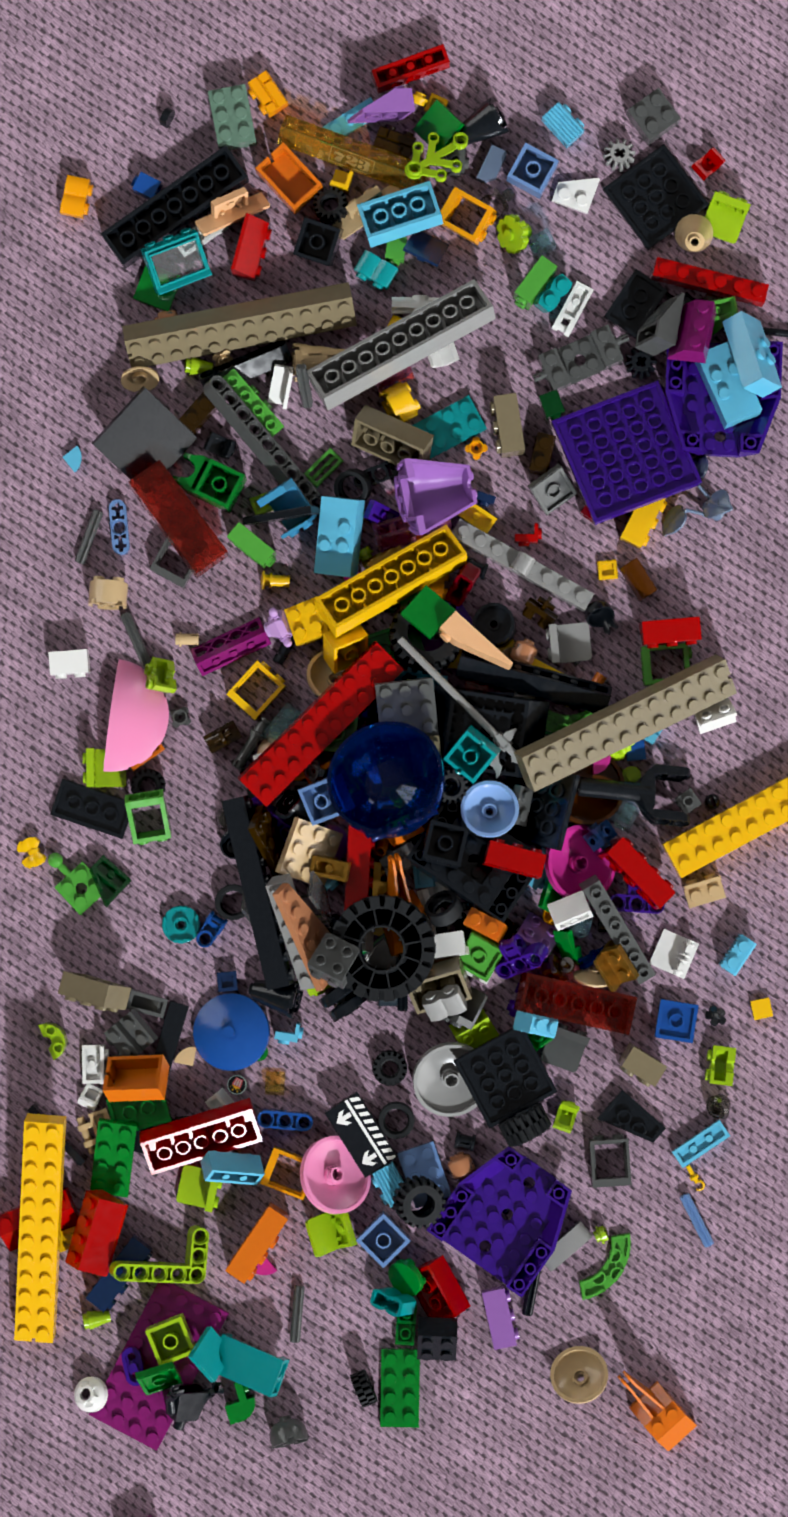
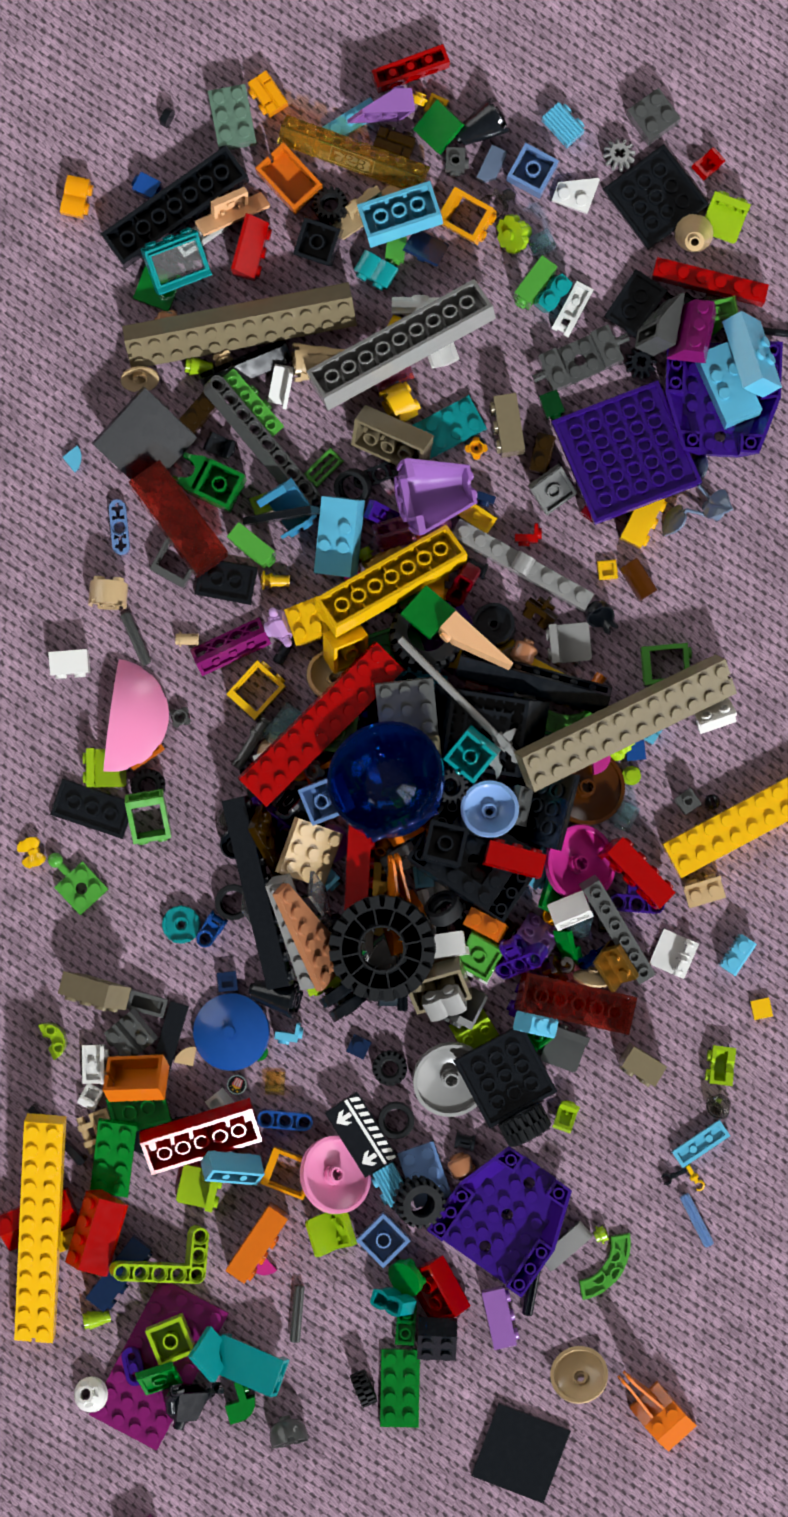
(89, 536): dark grey axle -> none
(108, 880): dark green wing -> none
(160, 675): lime cylinder -> none
(222, 737): dark brown hips -> none
(228, 582): none -> black tile
(304, 386): dark grey axle -> none
(330, 867): pearl gold slope -> none
(333, 960): dark grey bracket -> none
(342, 180): yellow panel -> none
(358, 1046): none -> dark blue plate
(434, 158): lime plant -> none
(520, 1452): none -> black tile
(600, 835): dark blue brick -> none
(612, 1180): dark grey window -> none
(630, 1116): black wing -> none
(640, 792): black piece -> none
(670, 632): red slope -> none
(673, 1175): none -> black hand
(676, 1021): blue plate -> none
(715, 1016): black plant -> none

